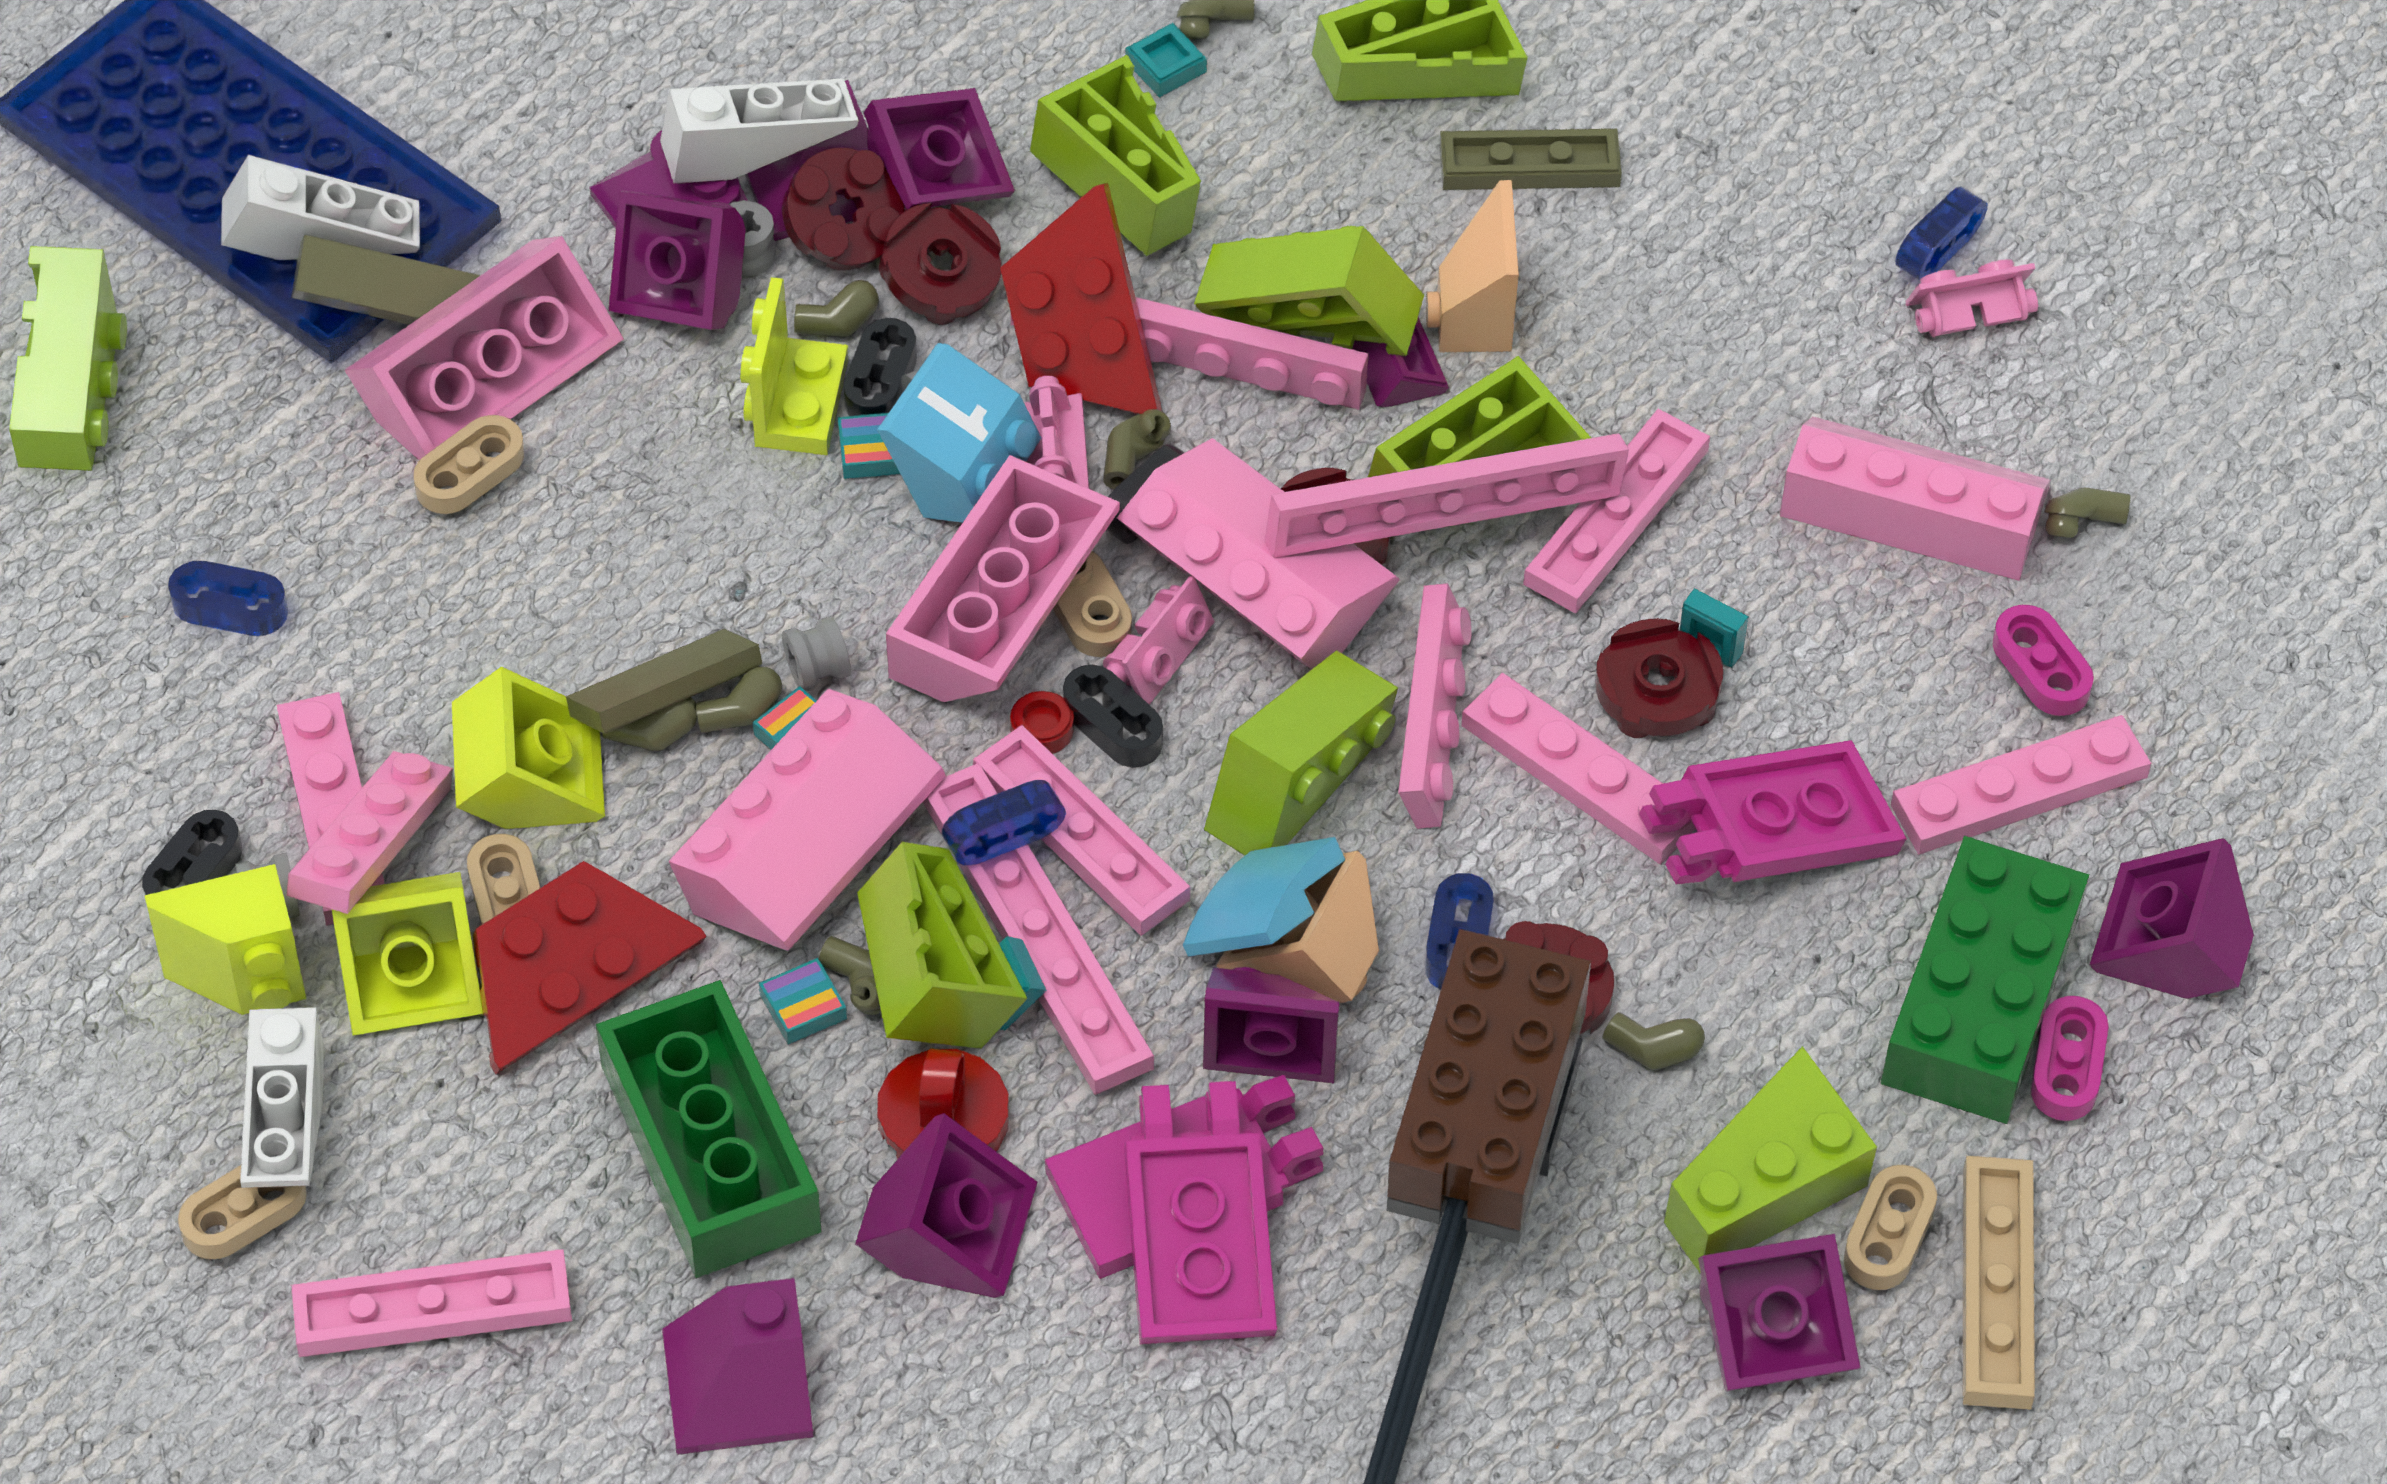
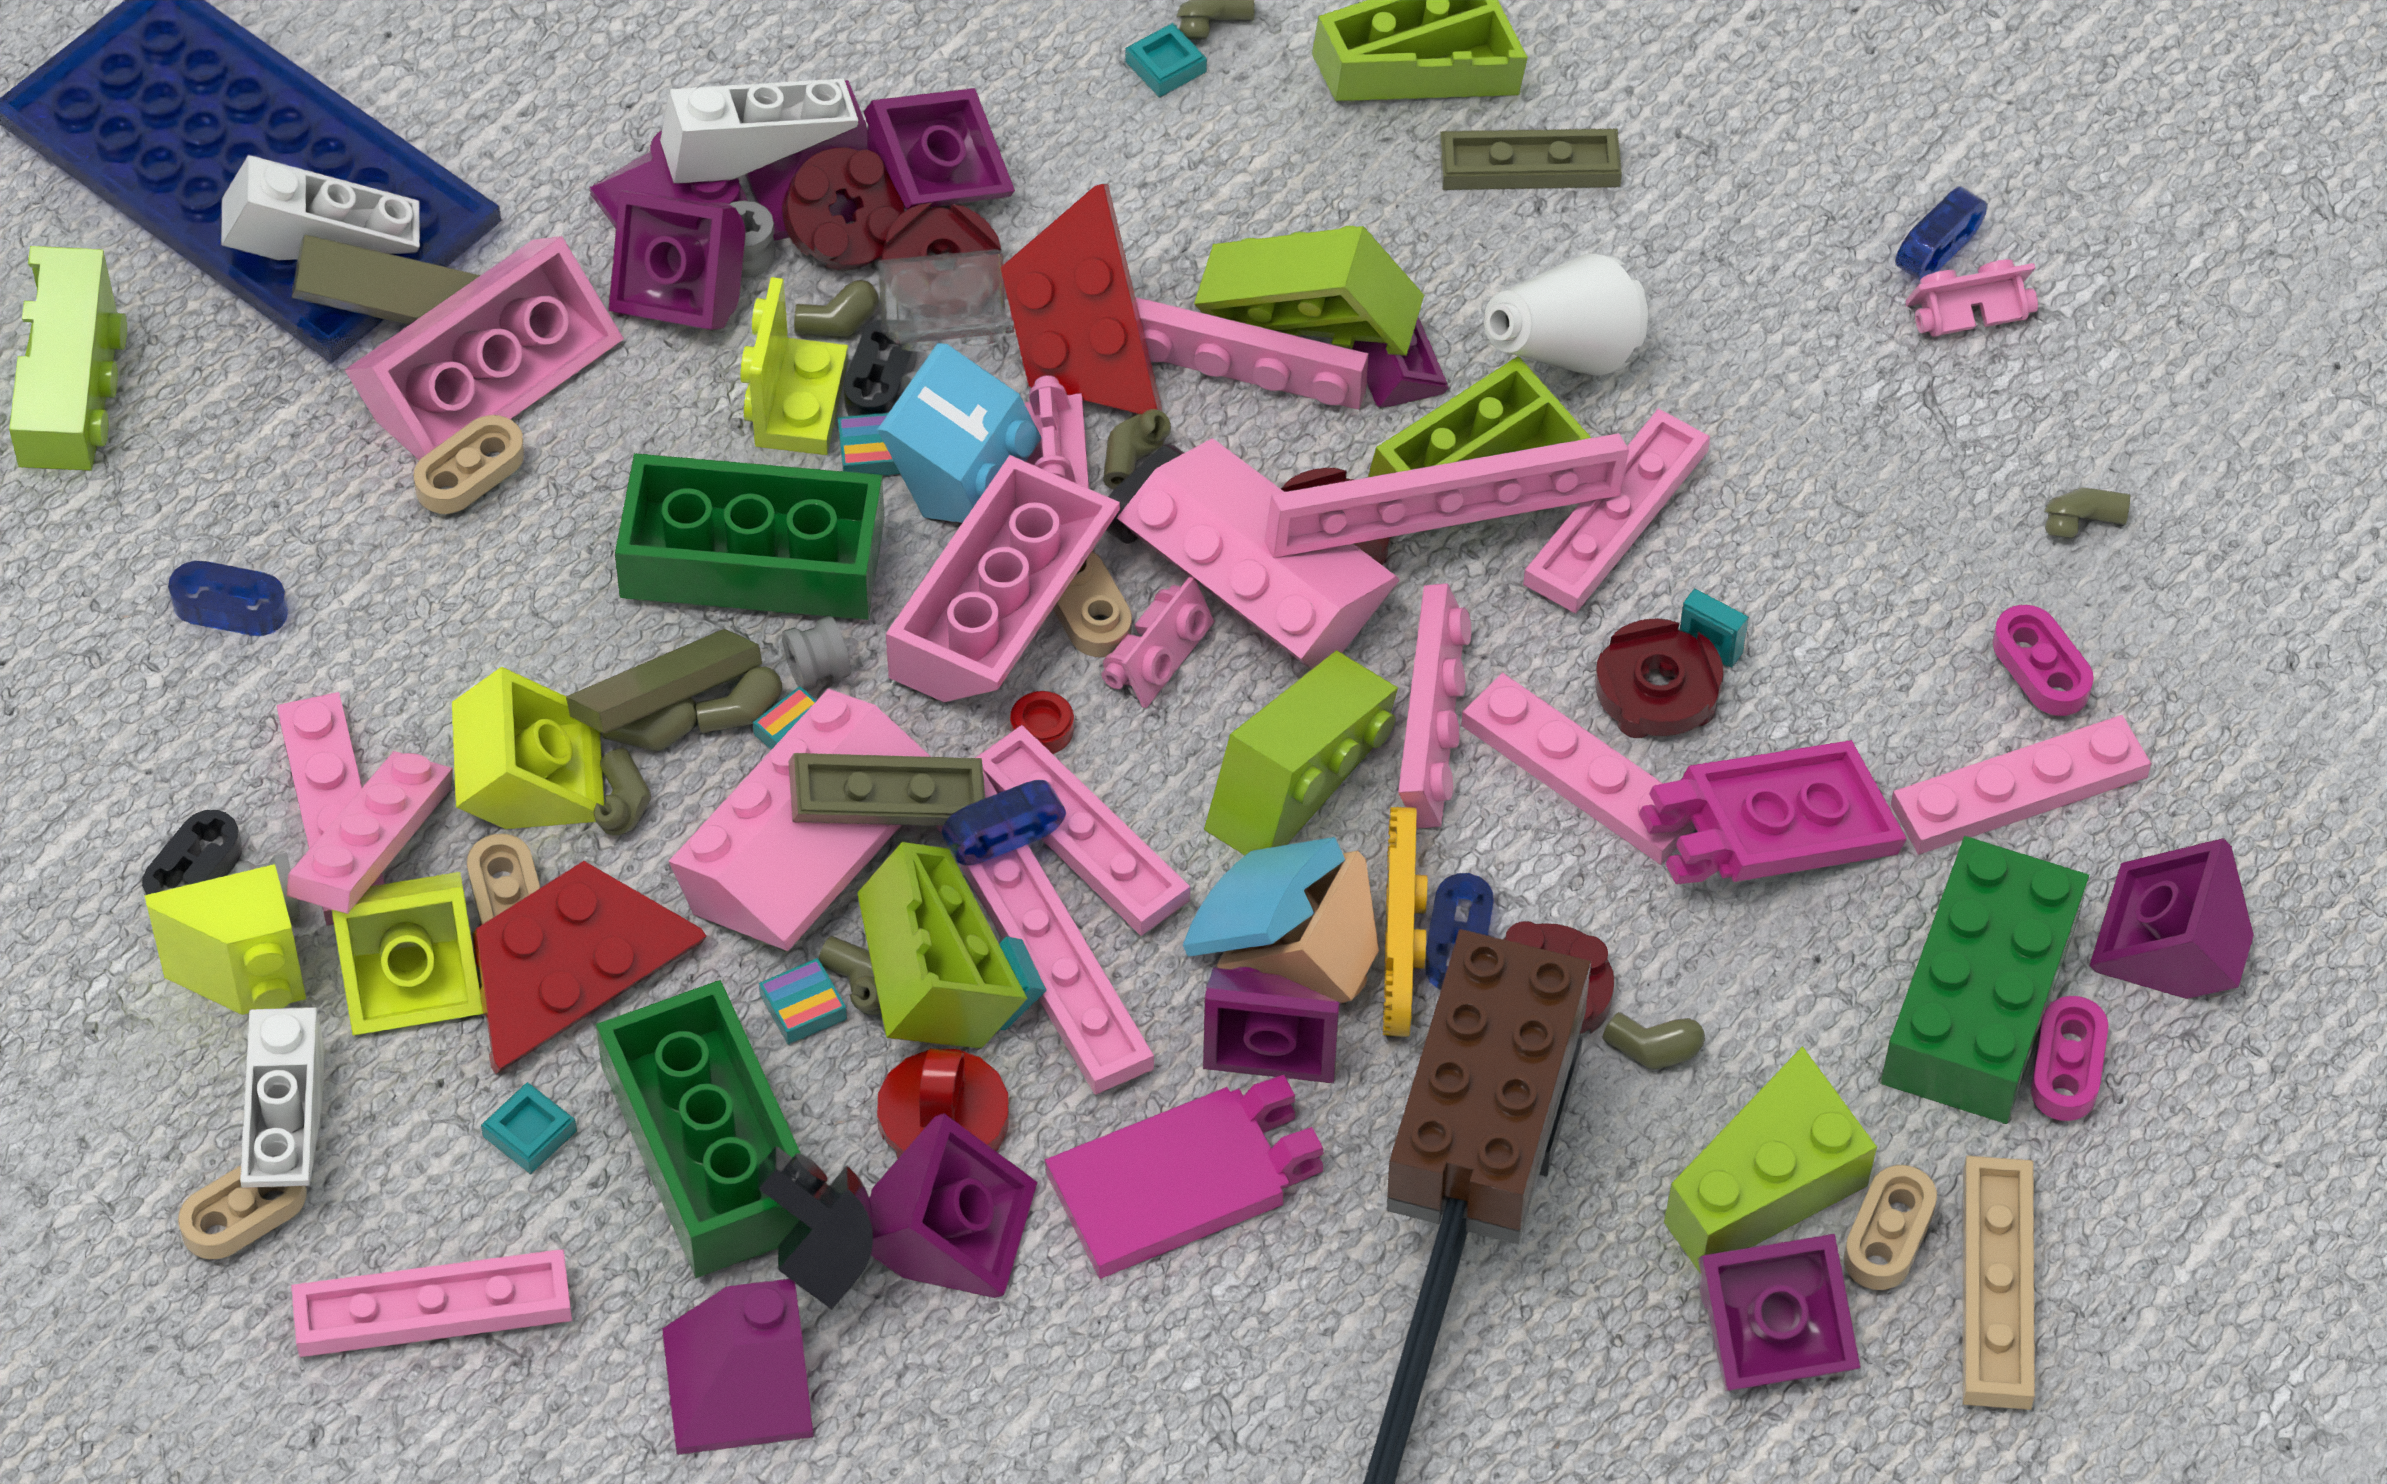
(528, 1128): none -> teal tile
(629, 794): none -> olive arm
(750, 536): none -> green brick
(834, 1231): none -> black brick
(882, 788): none -> olive tile
(943, 299): none -> clear bracket
(1109, 134): lime wedge -> none
(1120, 709): black beam -> none
(1198, 1224): dark pink tile -> none
(1403, 944): none -> yellow plate
(1479, 281): light nougat slope -> none
(1572, 316): none -> white cone
(1913, 497): bright pink slope -> none

